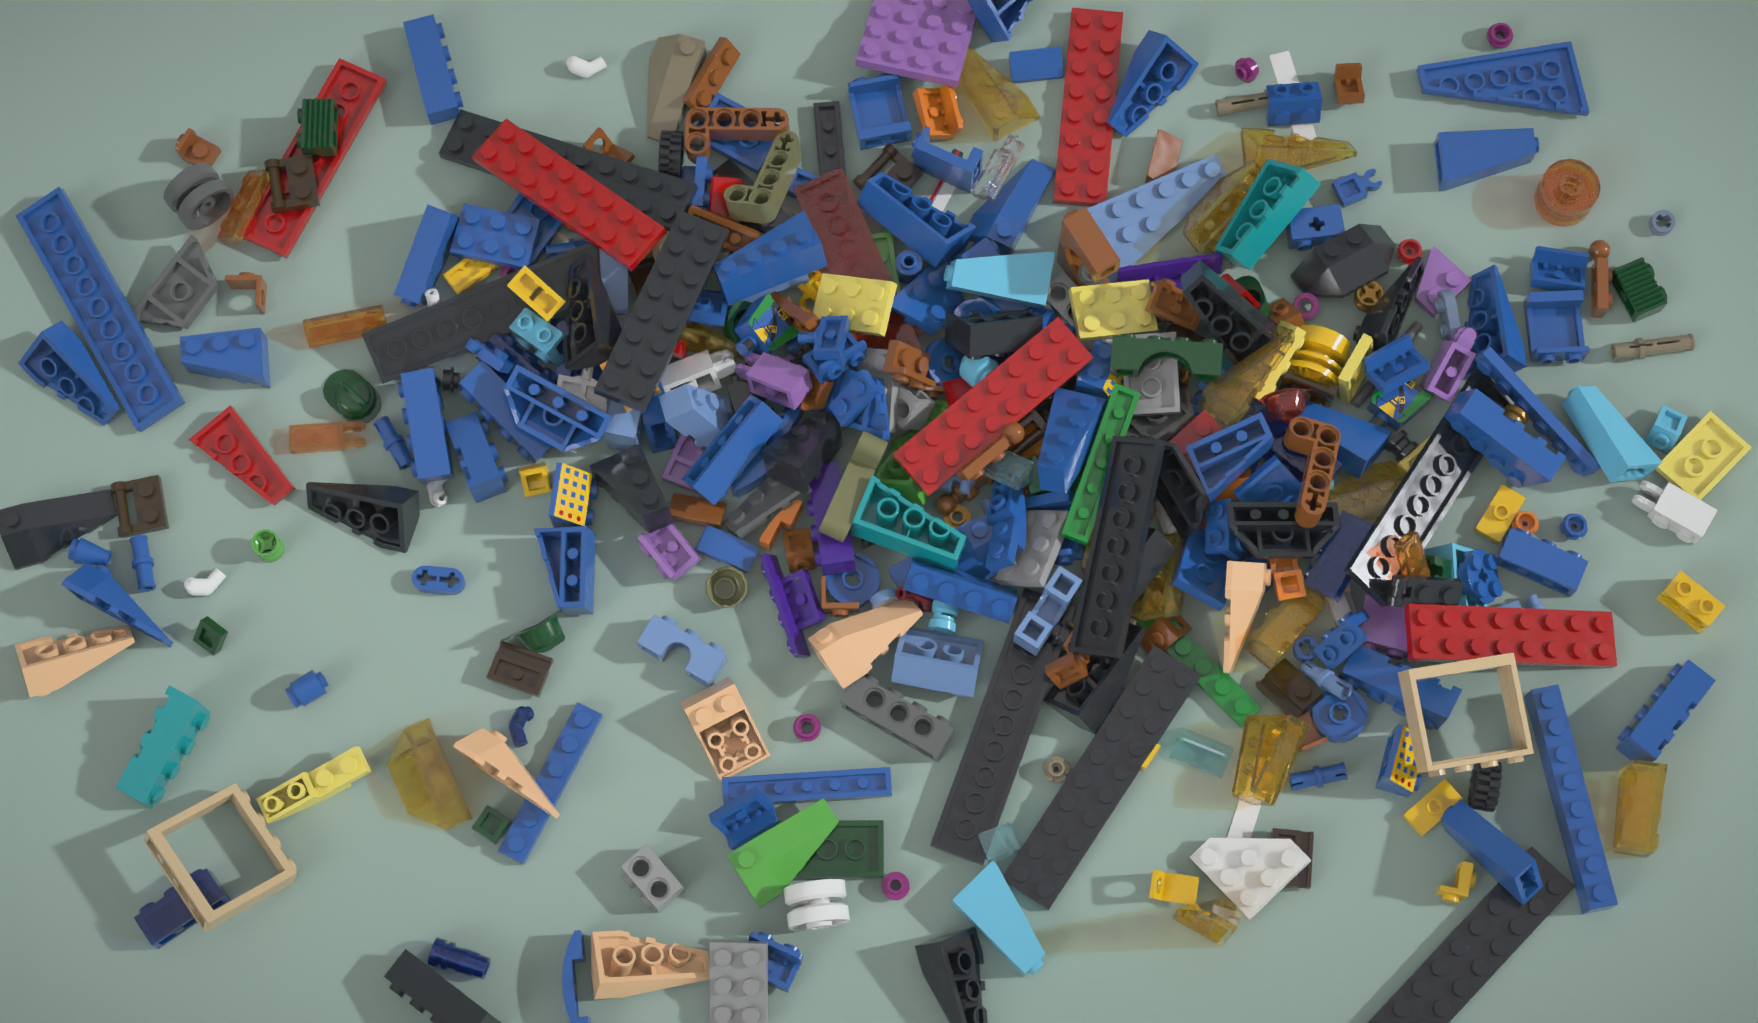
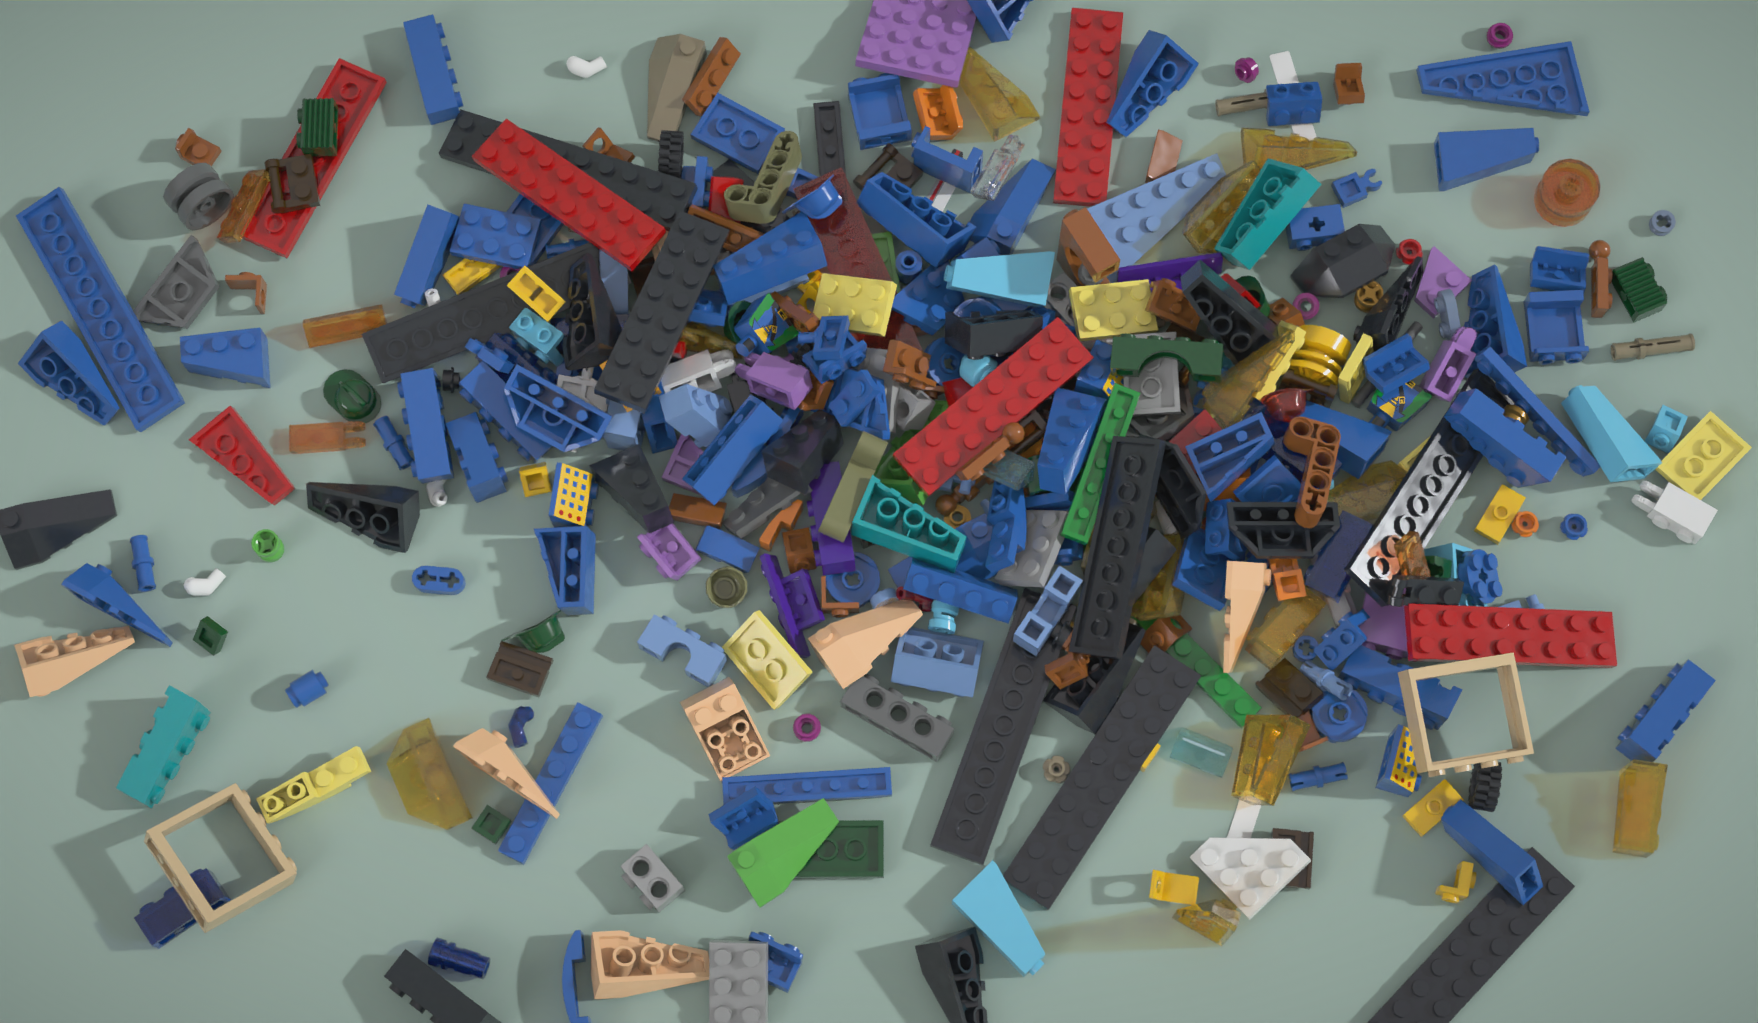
(85, 552): blue cone -> none
(148, 503): dark brown plate -> none
(736, 130): dark orange beam -> none
(766, 659): none -> light yellow plate
(816, 904): white wheel -> none
(820, 202): none -> blue piece
(899, 894): magenta plate -> none
(999, 843): clear light blue panel -> none
(1036, 64): blue slope -> none
(1401, 445): black wheel -> none
(1541, 561): blue brick -> none
(1570, 799): blue brick -> none
(1690, 602): yellow brick -> none

